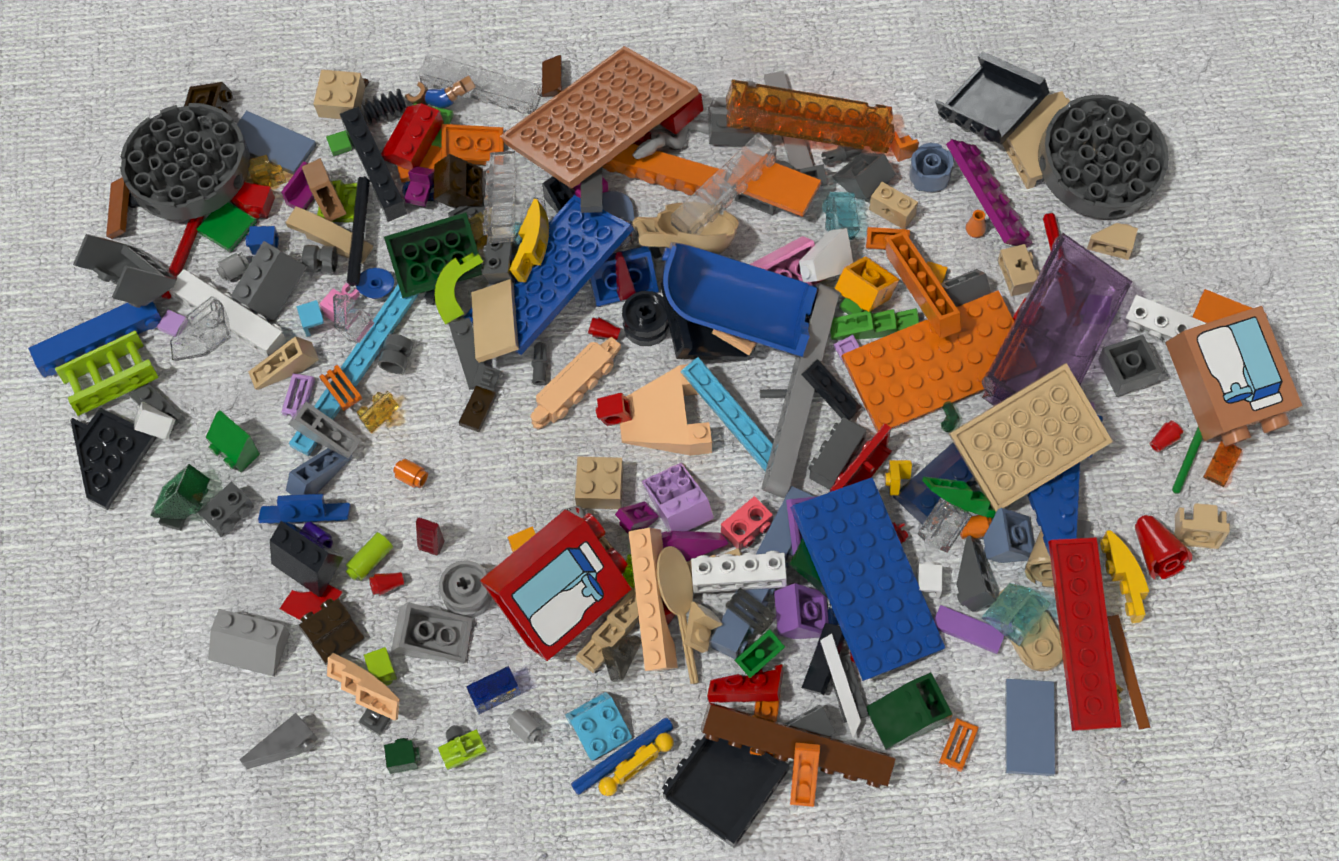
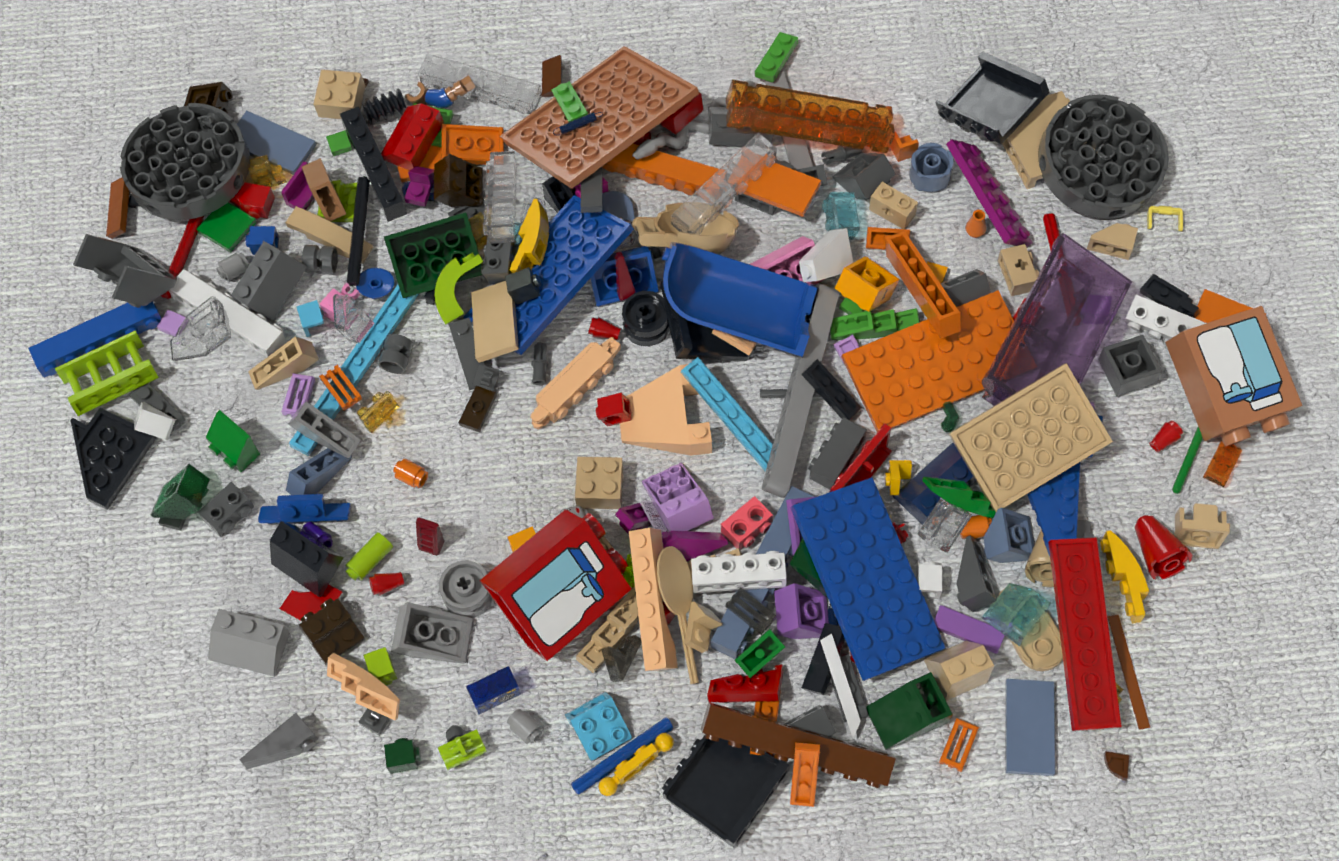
(523, 285): none -> pearl dark grey brick
(569, 101): none -> bright green plate
(577, 123): none -> dark blue piece
(653, 515): none -> white sticker
(776, 57): none -> bright green plate
(960, 668): none -> tan slope
(1118, 764): none -> reddish brown tile
(1166, 210): none -> light yellow piece
(1169, 296): none -> black hinge

